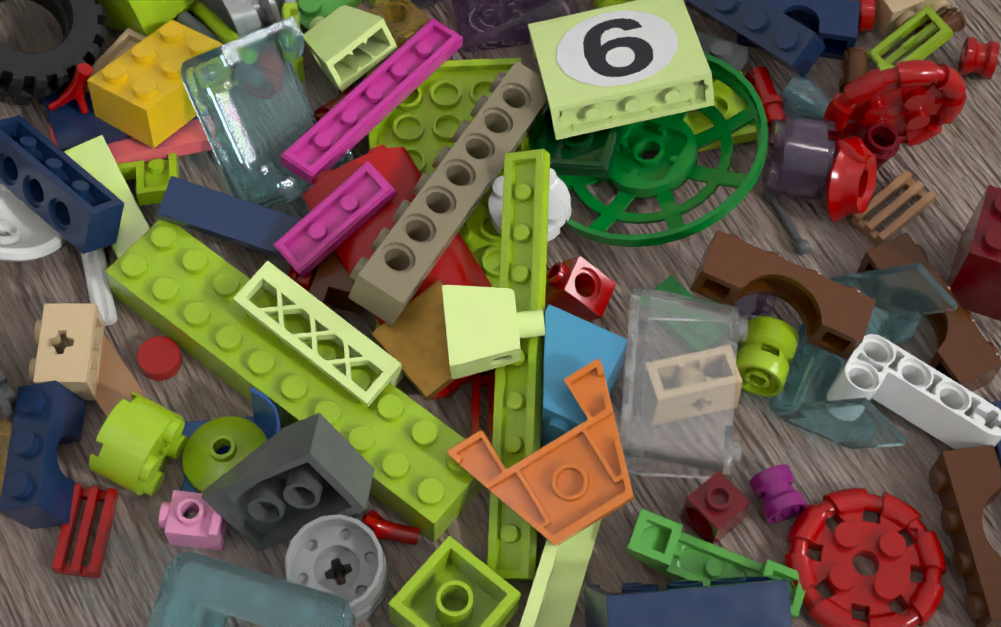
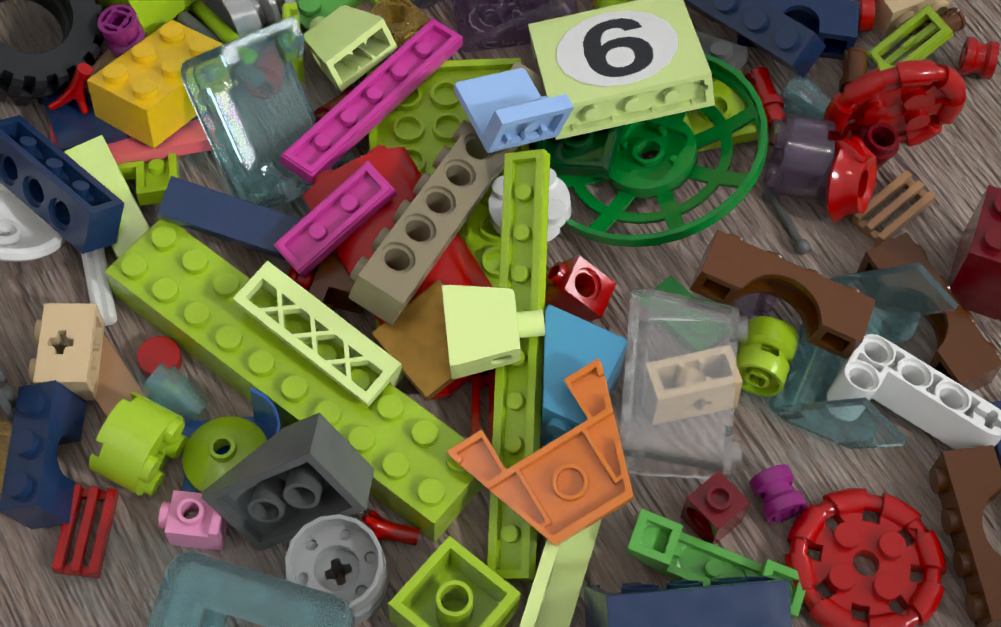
(120, 28): none -> magenta wheel
(174, 392): none -> clear light blue cone
(510, 110): none -> light blue bracket

